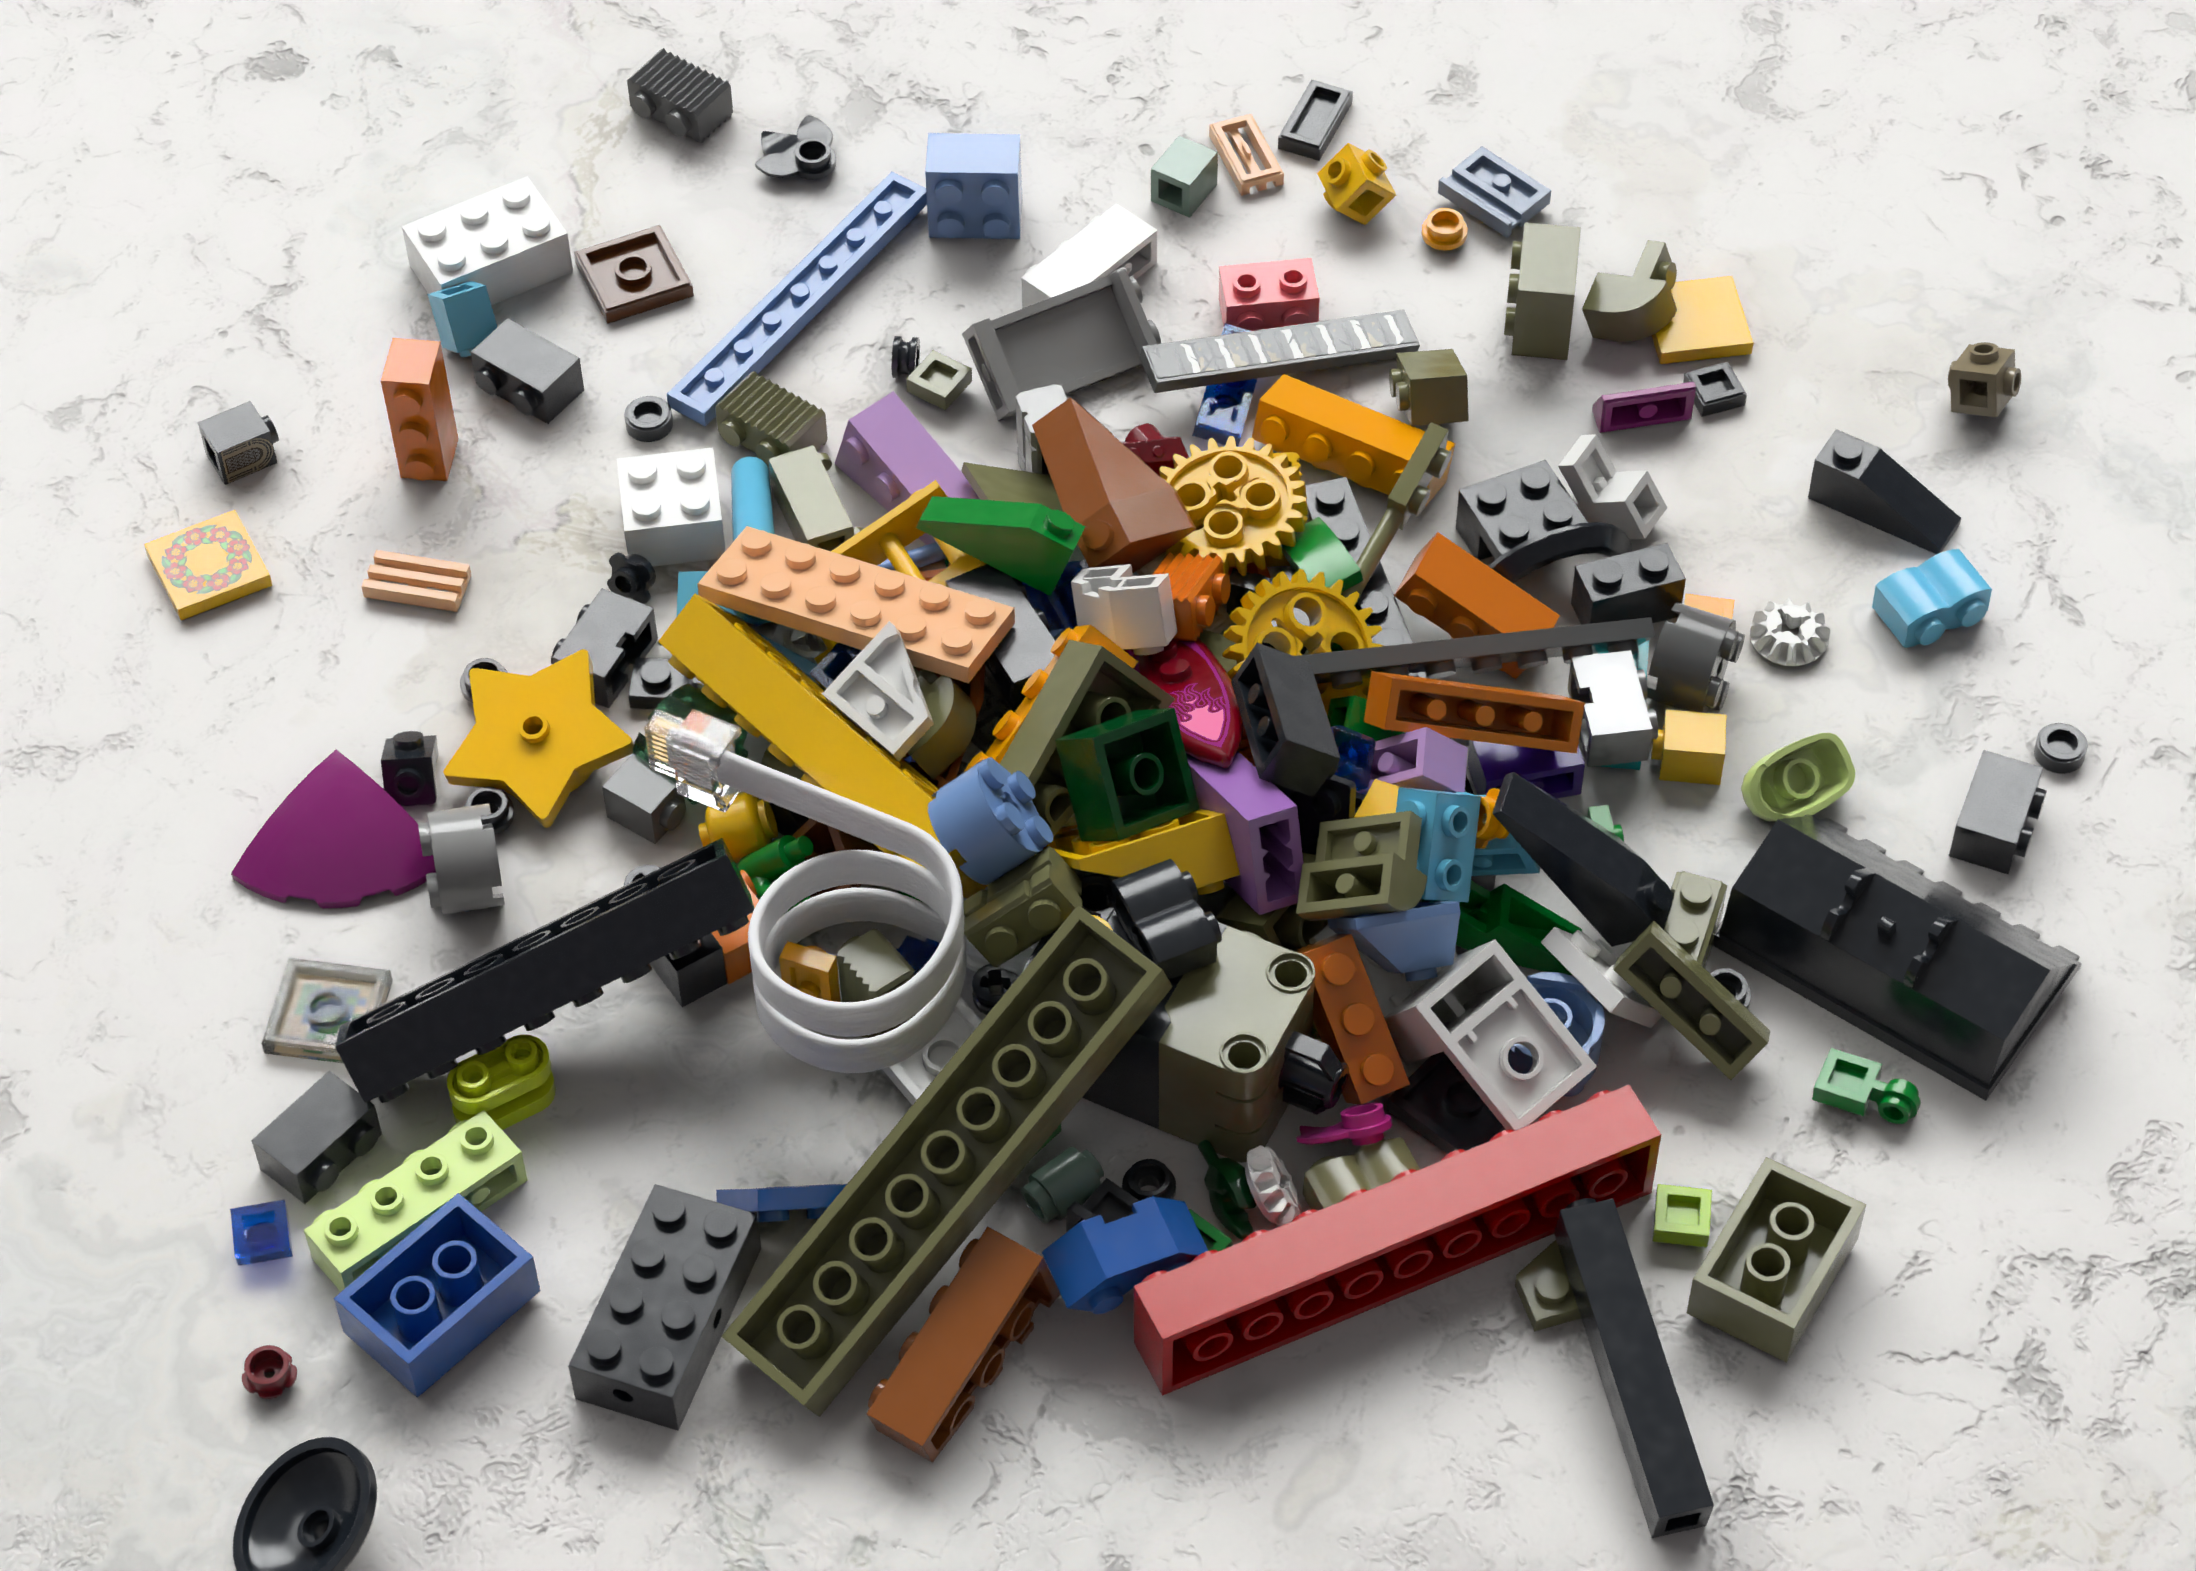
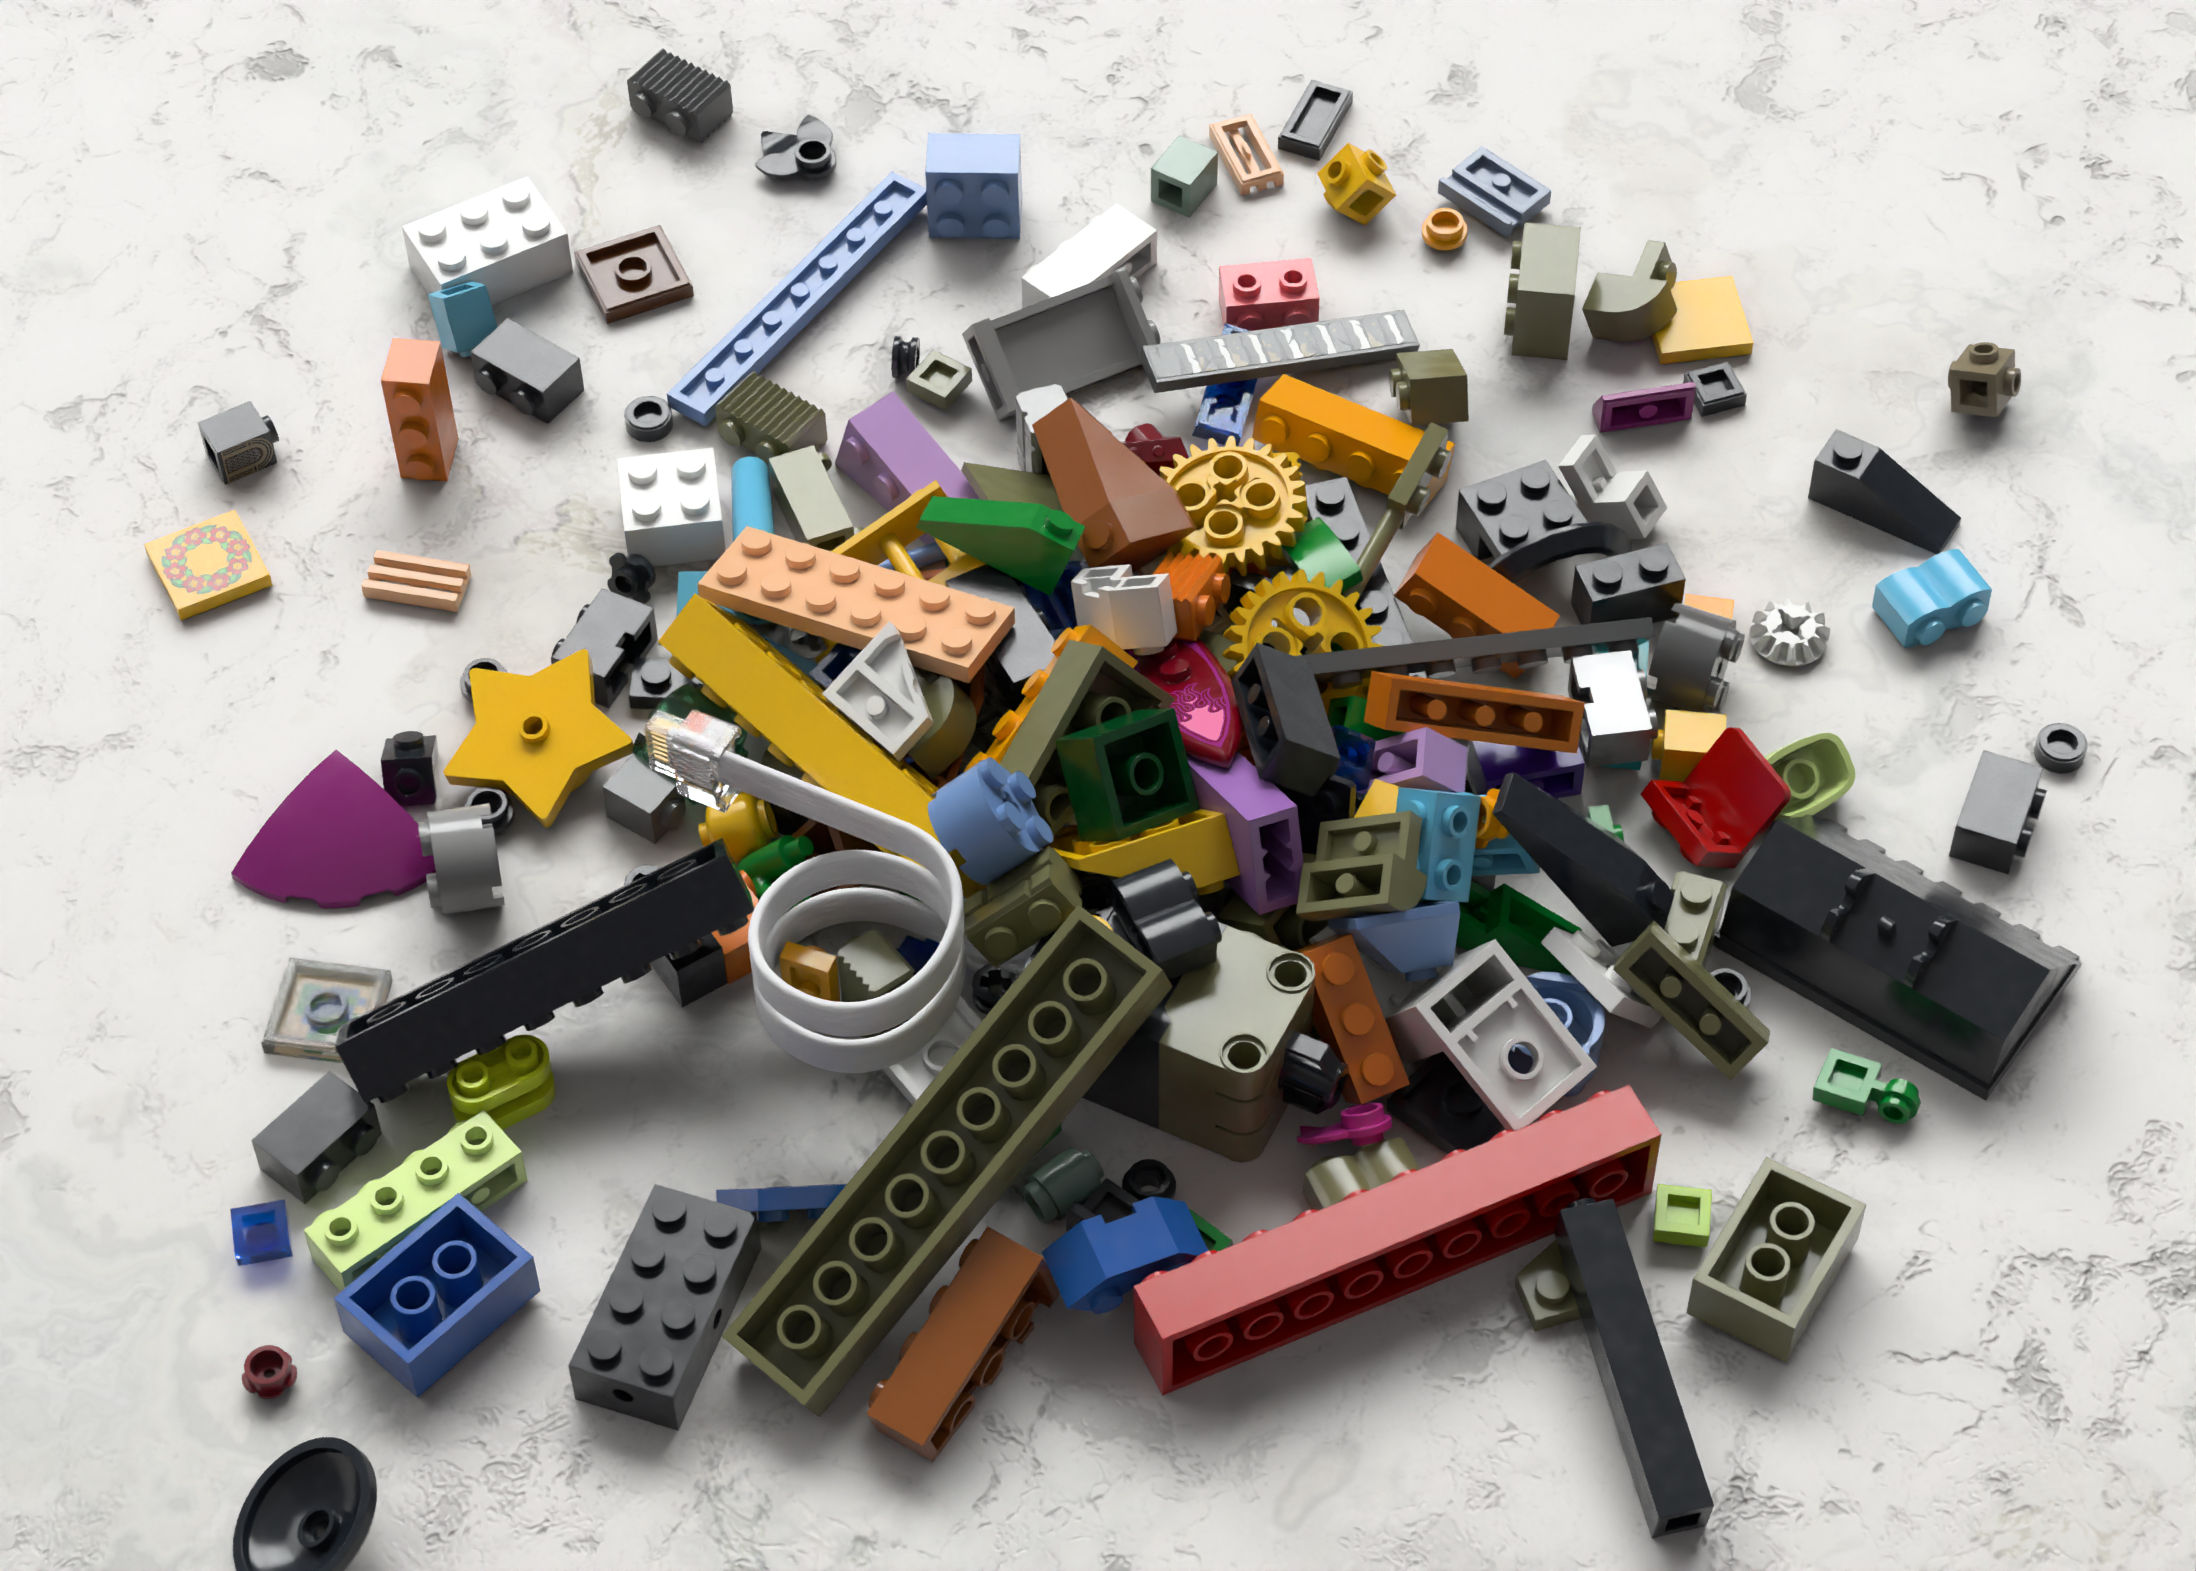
(1228, 1191): dark green hand -> none
(1272, 1186): white gear -> none
(1720, 803): none -> red bracket

